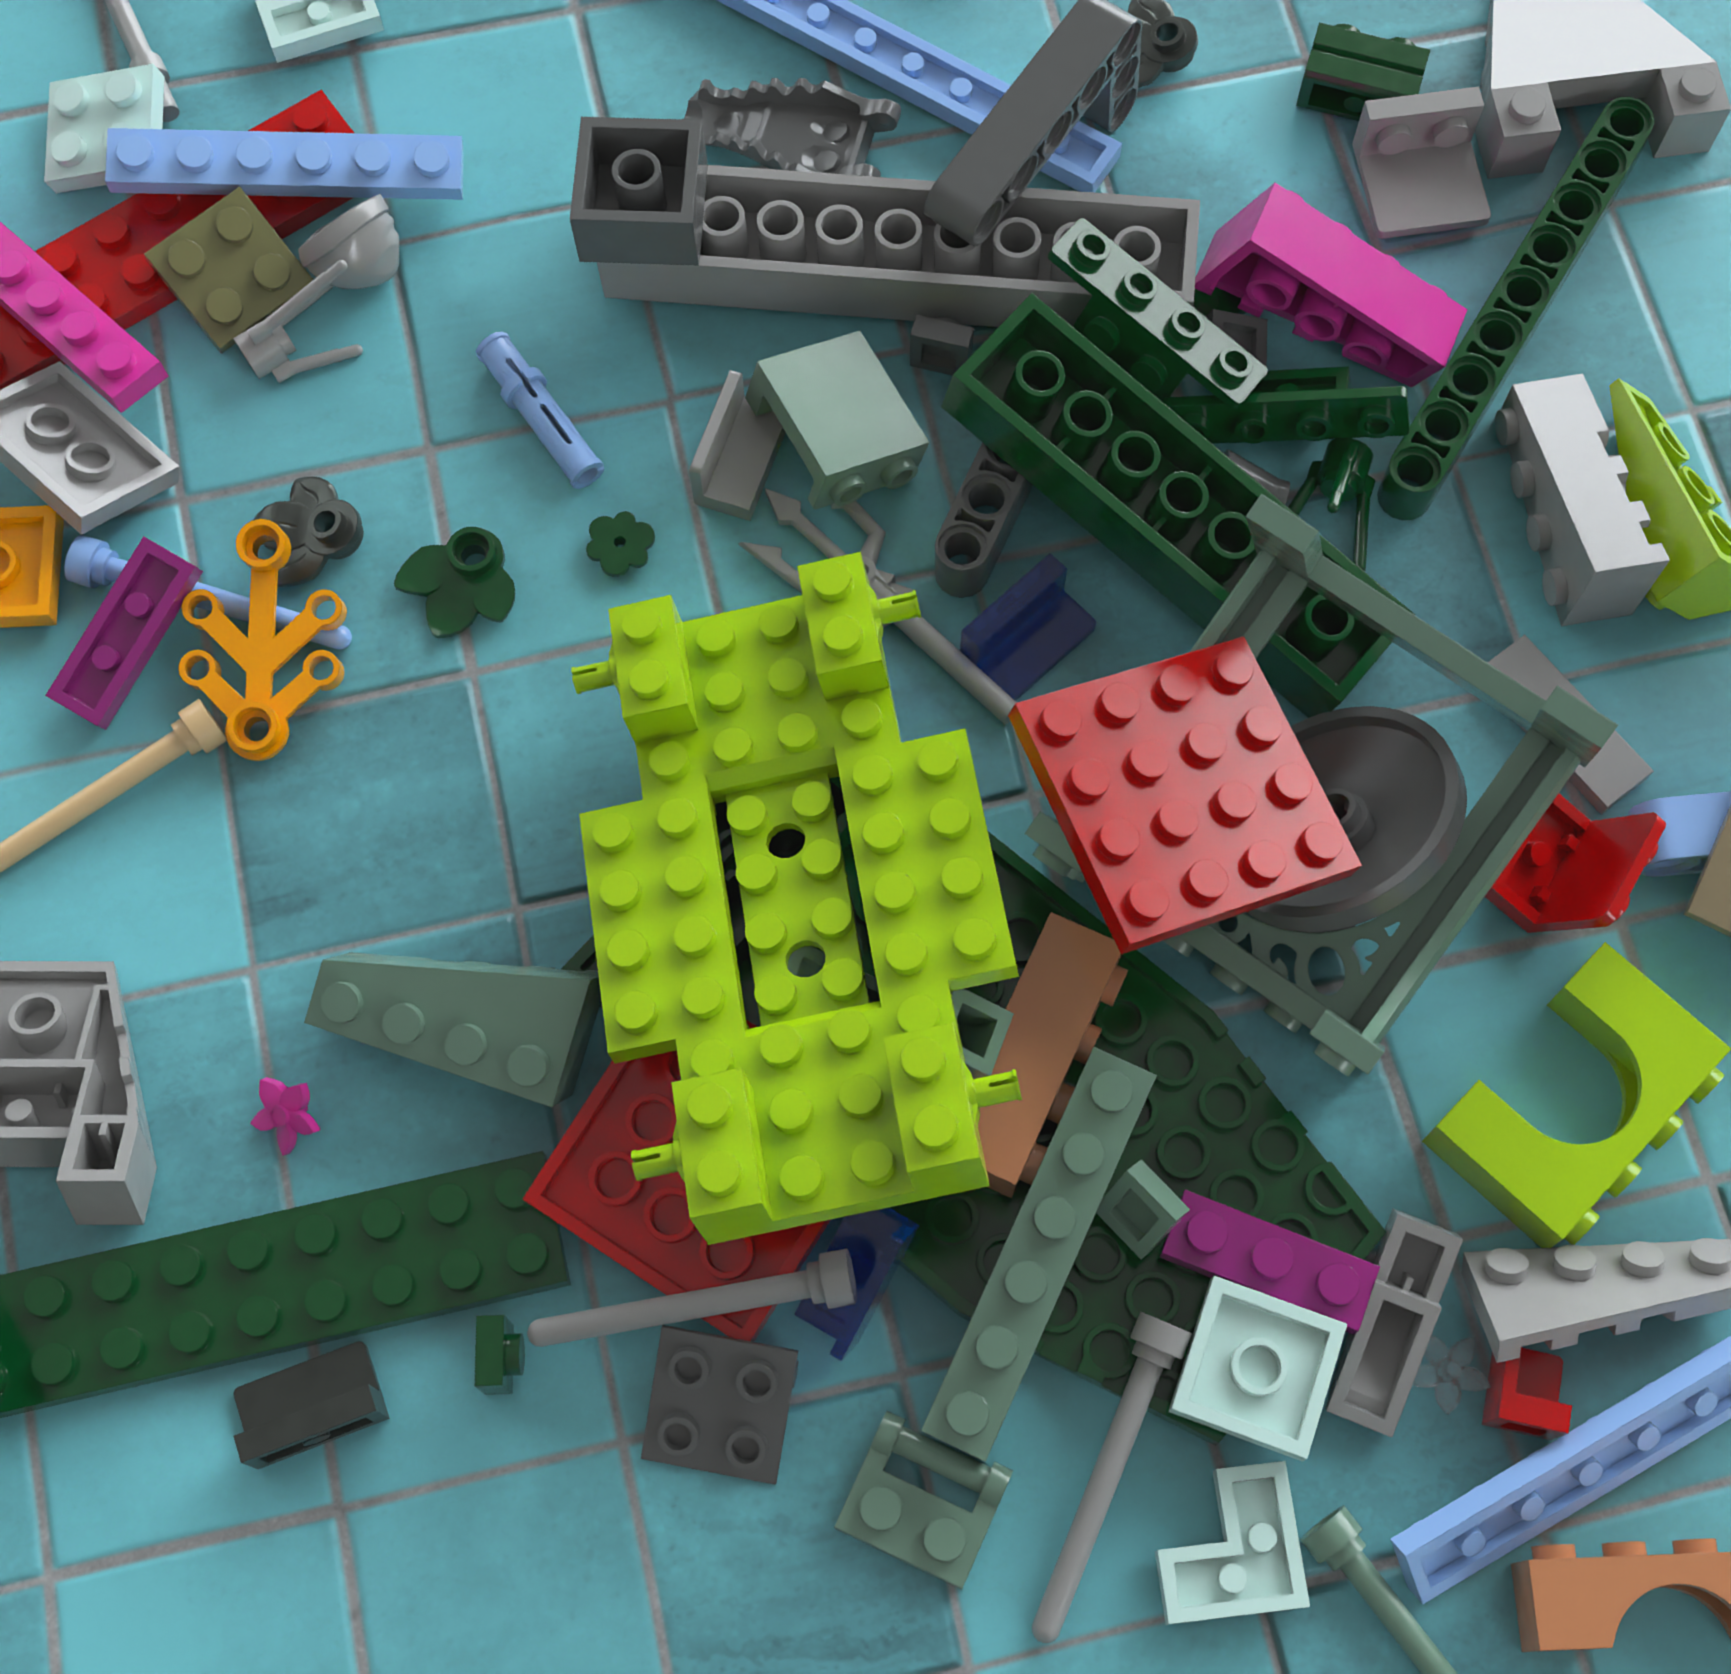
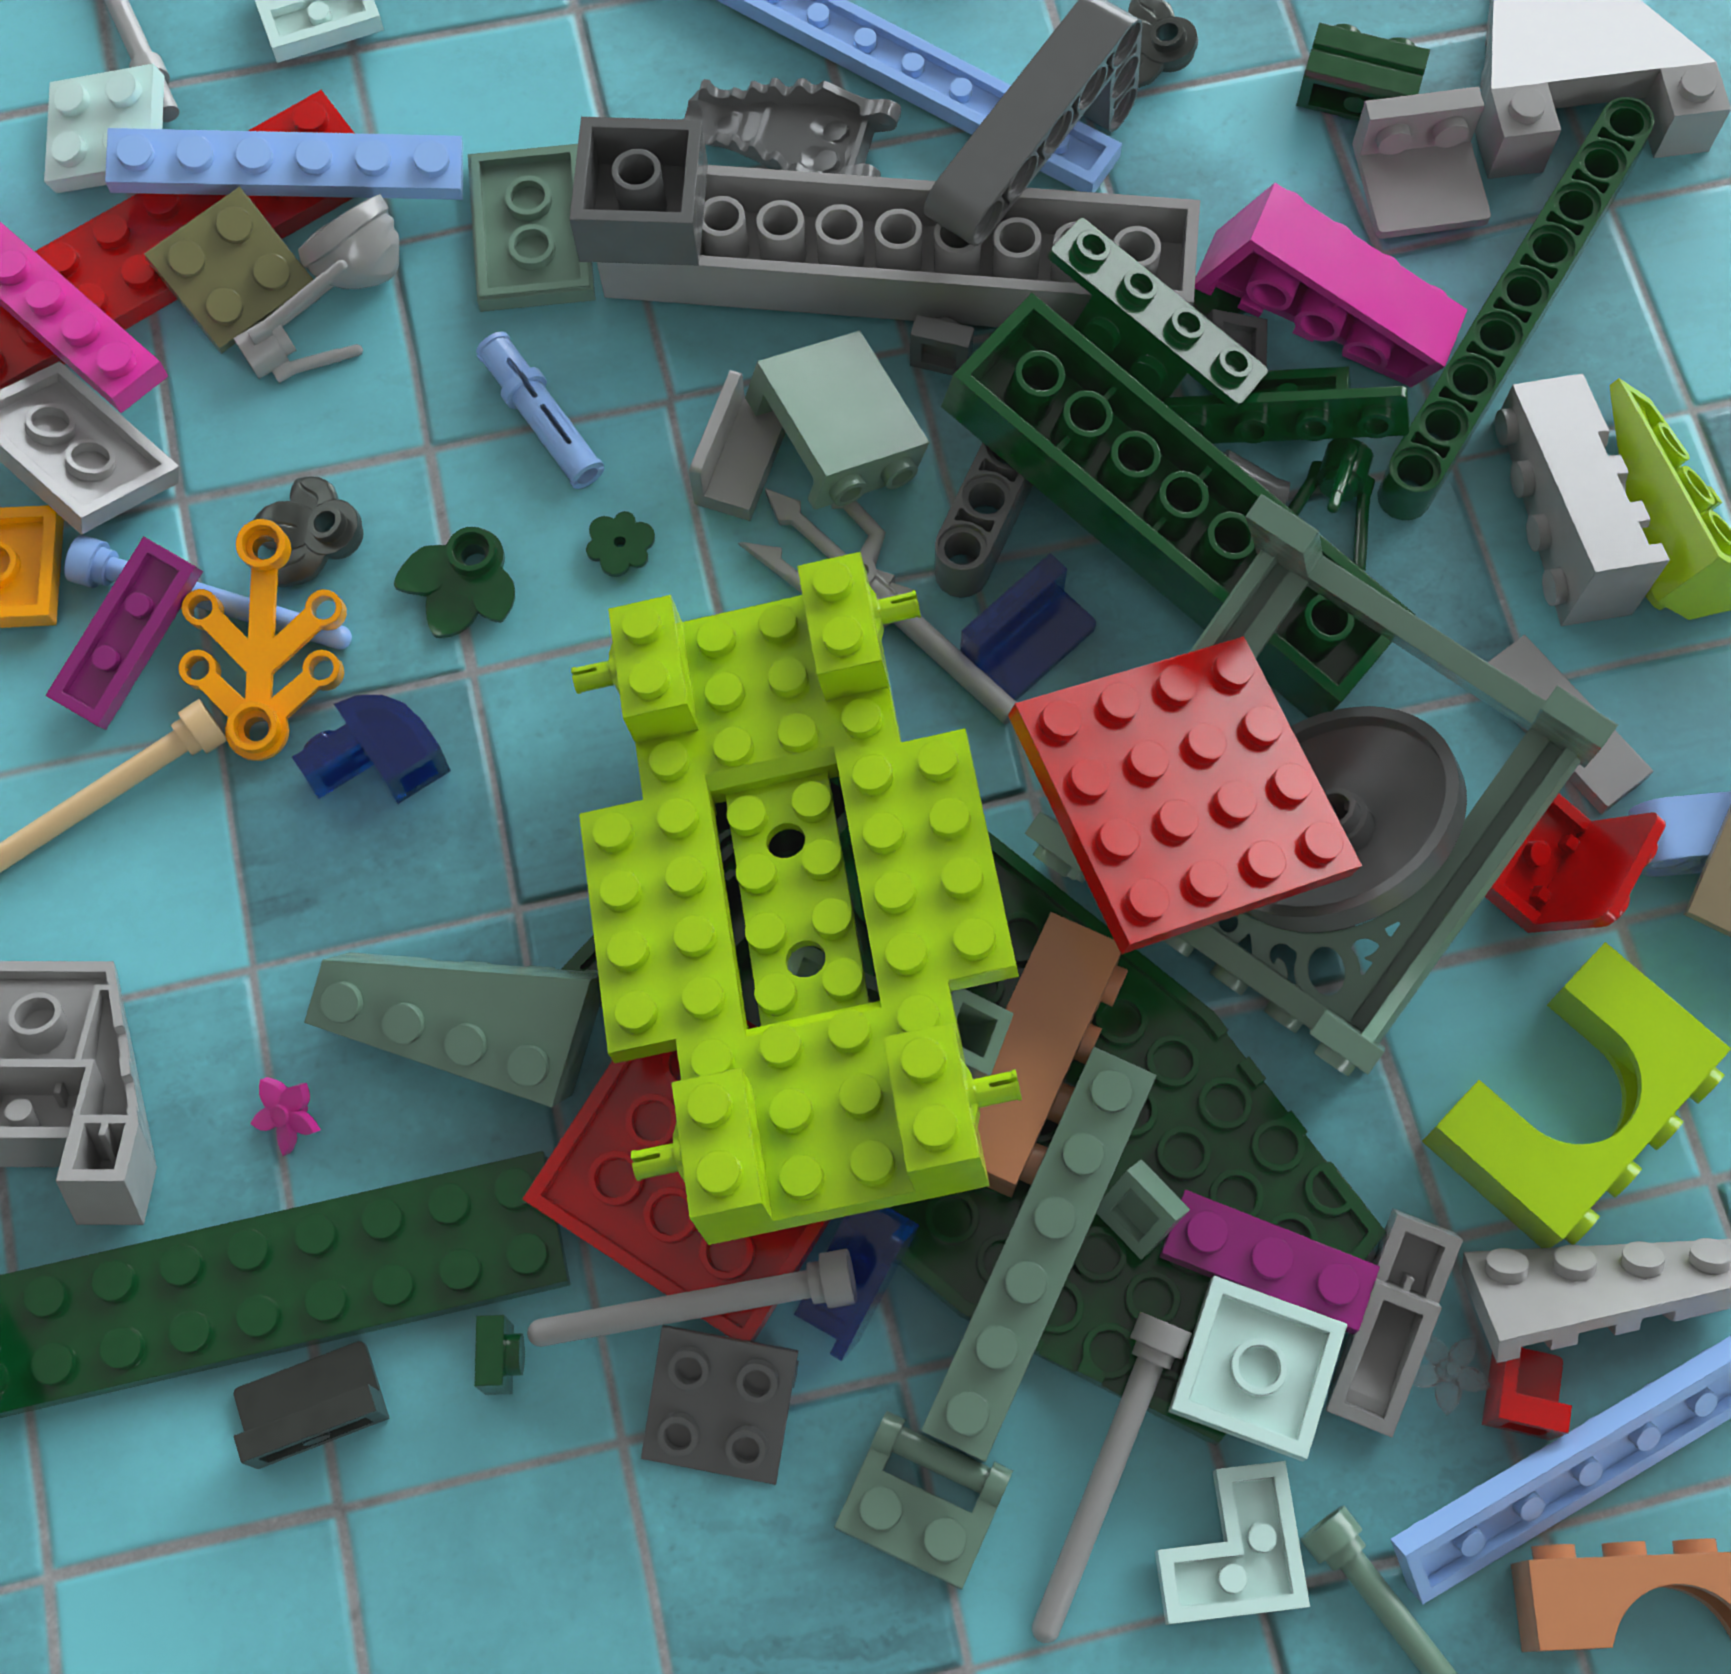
(378, 735): none -> clear blue brick
(524, 229): none -> sand green tile

